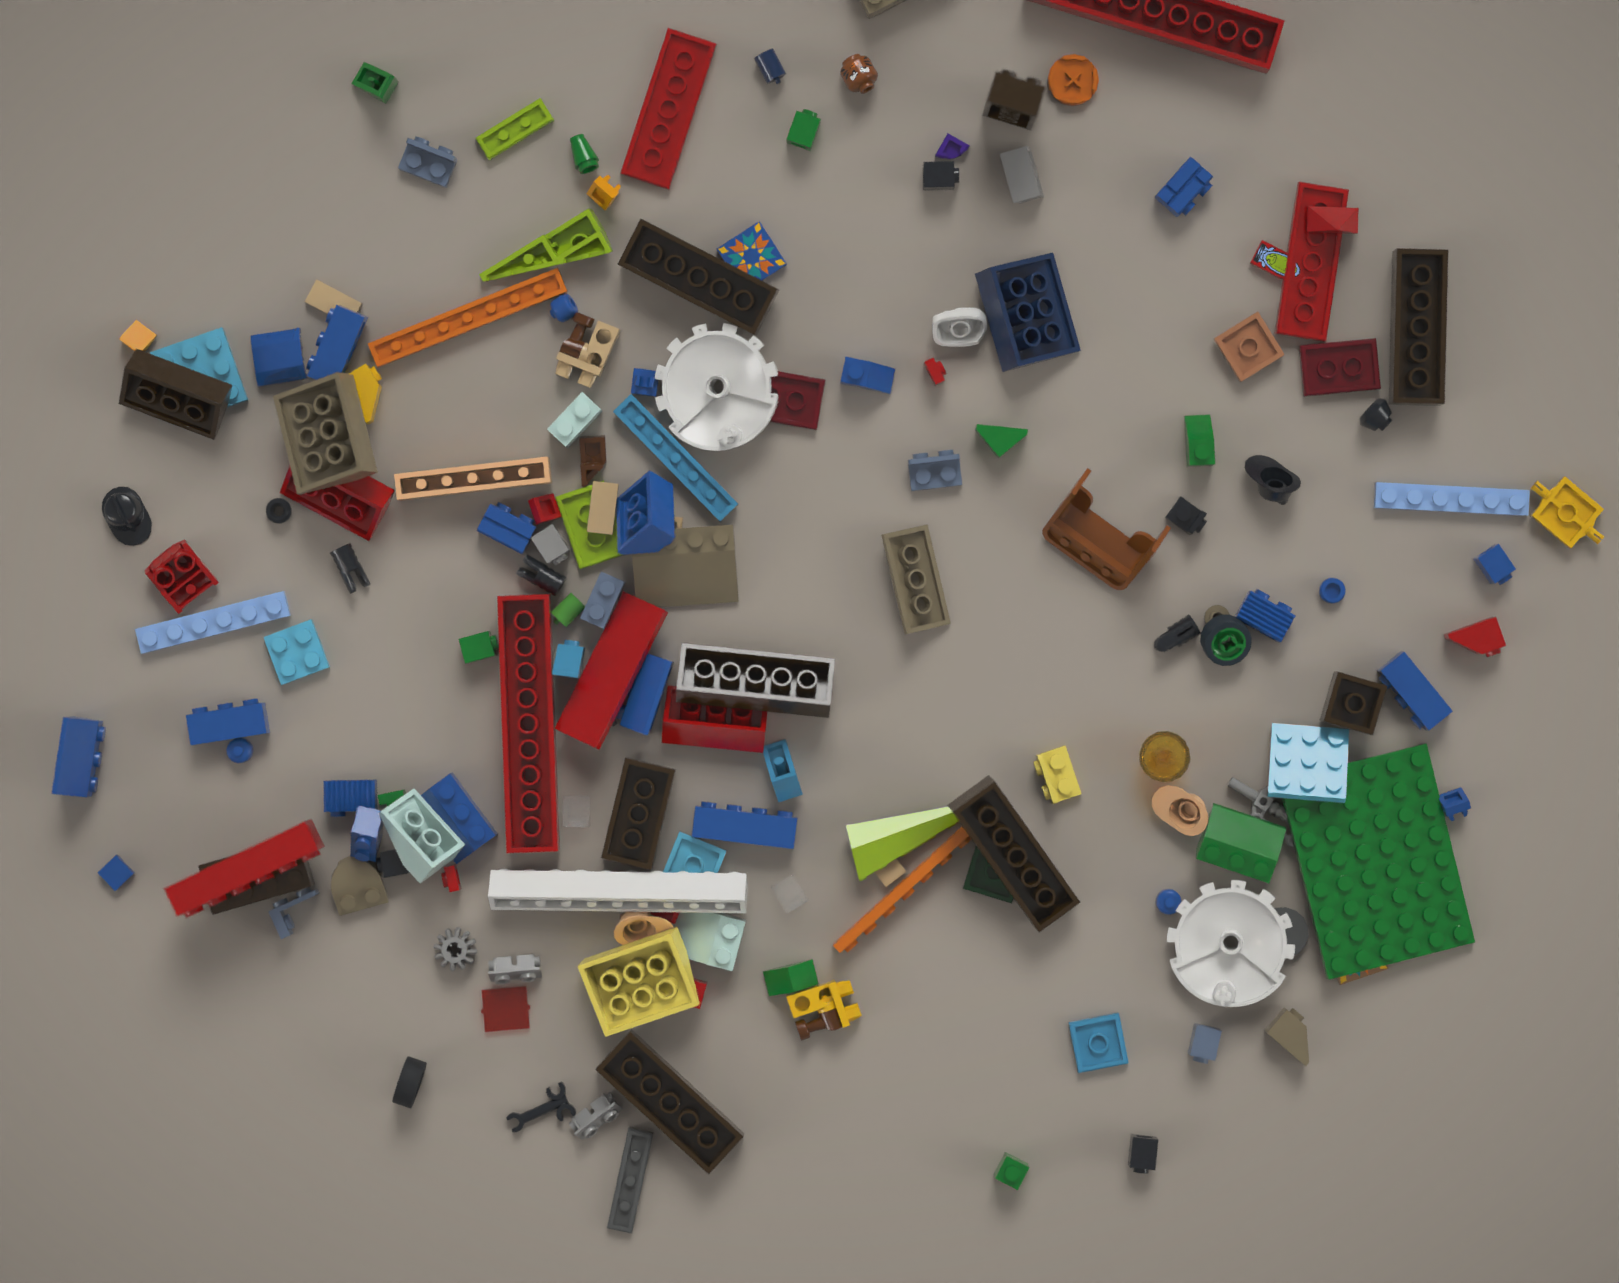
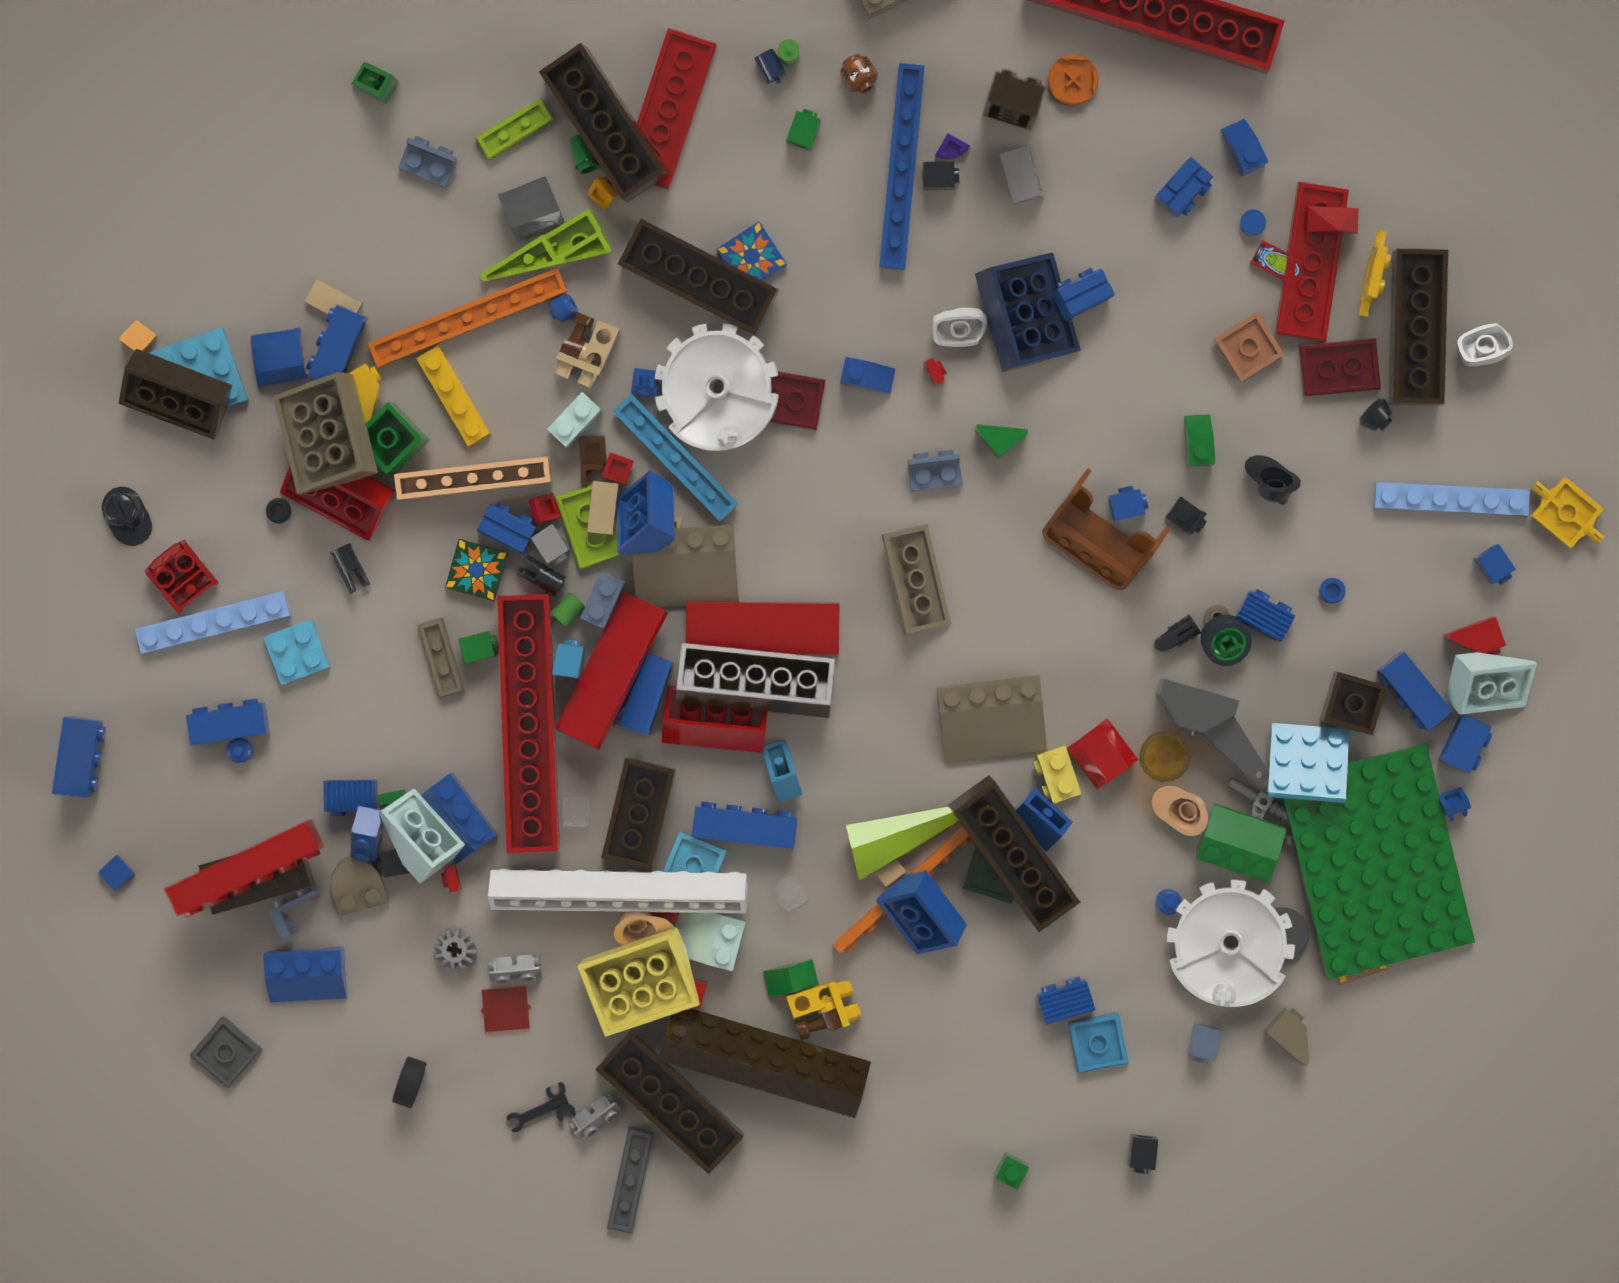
(225, 1051): none -> dark grey tile
(305, 974): none -> blue slope
(394, 438): none -> green brick
(441, 657): none -> dark tan tile
(453, 395): none -> yellow plate
(476, 569): none -> tile
(531, 209): none -> dark grey slope
(604, 122): none -> dark brown brick
(617, 468): none -> red plate
(765, 626): none -> red tile
(765, 1061): none -> dark brown brick
(788, 52): none -> bright green piece
(902, 166): none -> blue plate
(922, 913): none -> blue slope
(992, 719): none -> dark tan slope
(1043, 819): none -> blue brick
(1065, 1000): none -> blue brick
(1083, 293): none -> blue brick
(1102, 754): none -> red slope
(1127, 503): none -> blue brick
(1214, 718): none -> dark grey slope
(1244, 147): none -> blue slope
(1252, 222): none -> blue tile
(1377, 263): none -> yellow plate
(1465, 743): none -> blue brick
(1484, 345): none -> white piece
(1489, 682): none -> light aqua slope

